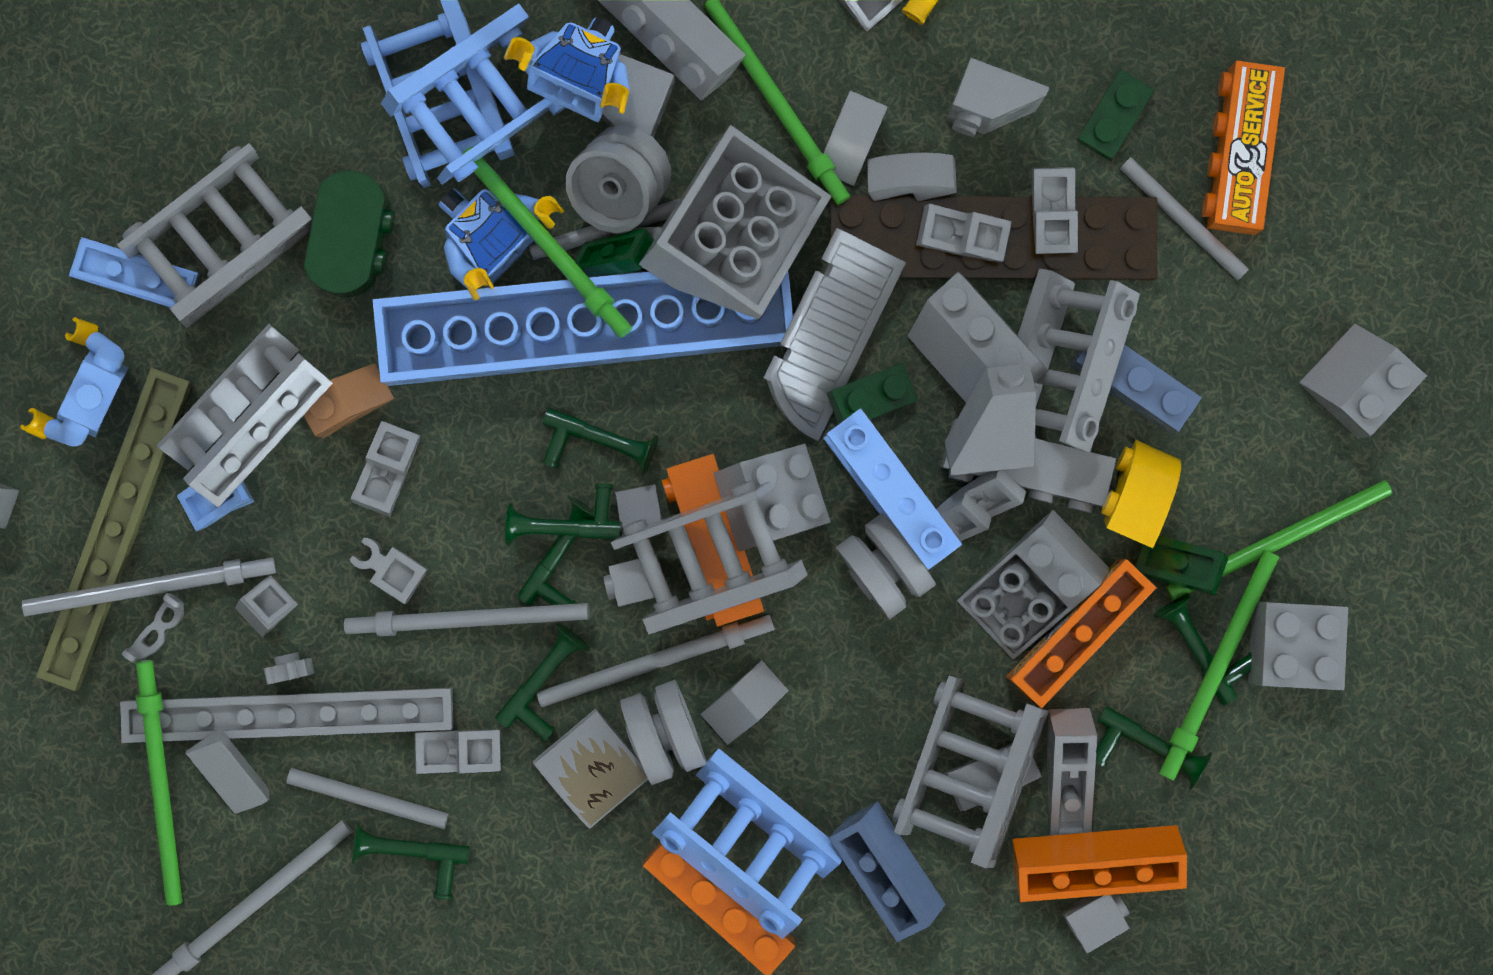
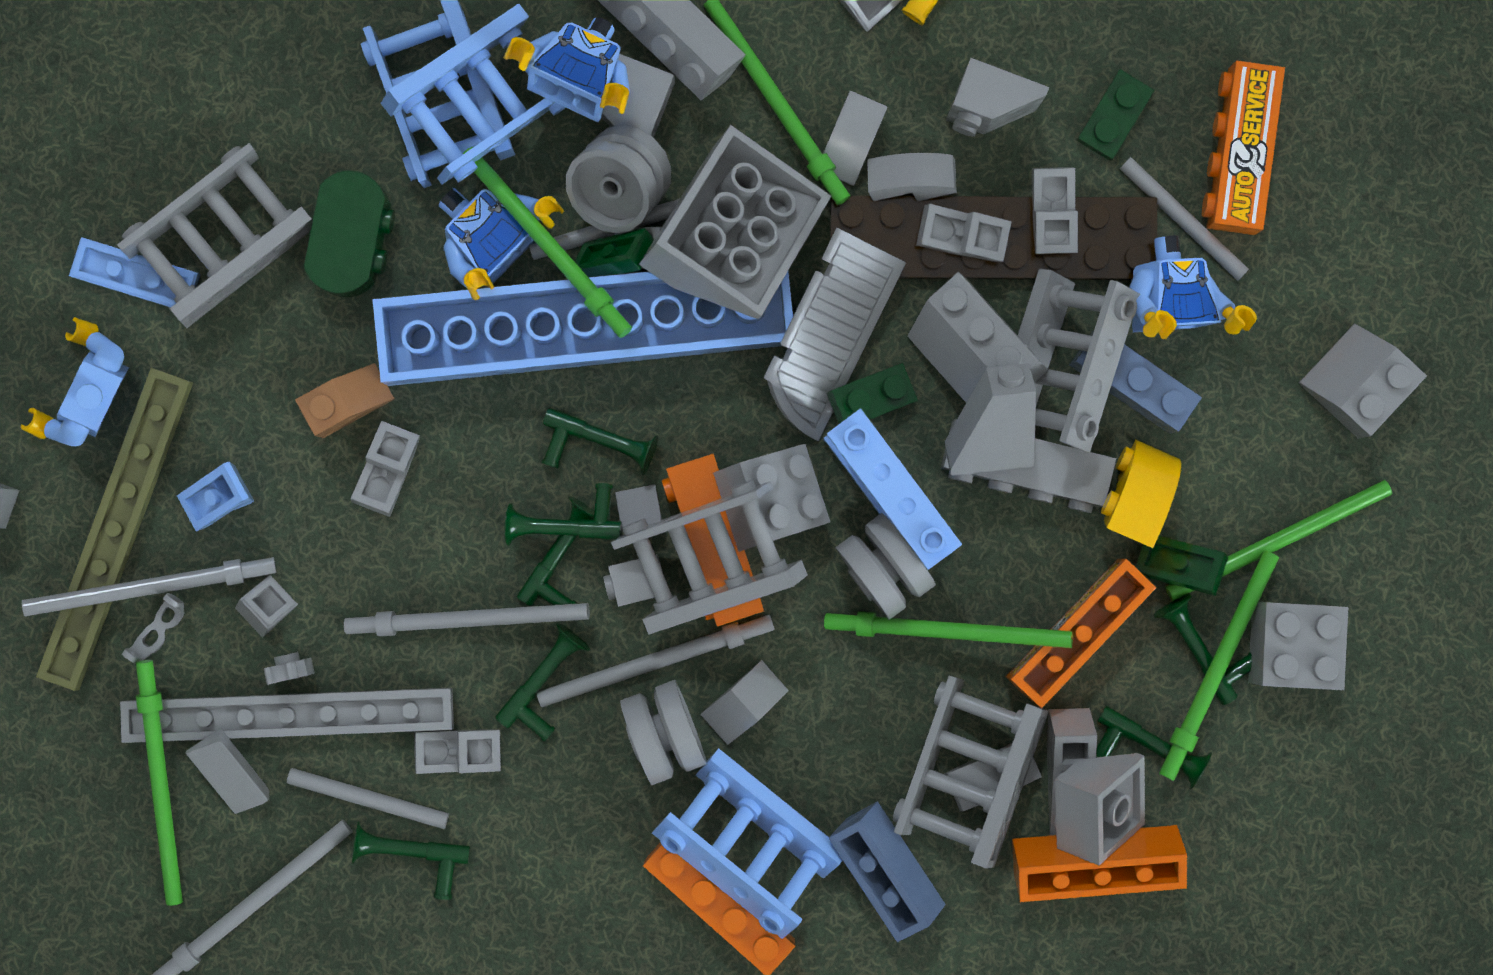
(257, 429): light grey fence -> none
(394, 573): light grey plate -> none
(591, 768): slope -> none
(868, 624): none -> bright green bar
(975, 504): light grey slope -> none
(1034, 585): light grey slope -> none
(1096, 920): light grey brick -> none
(1099, 805): none -> light grey slope
(1181, 295): none -> torso

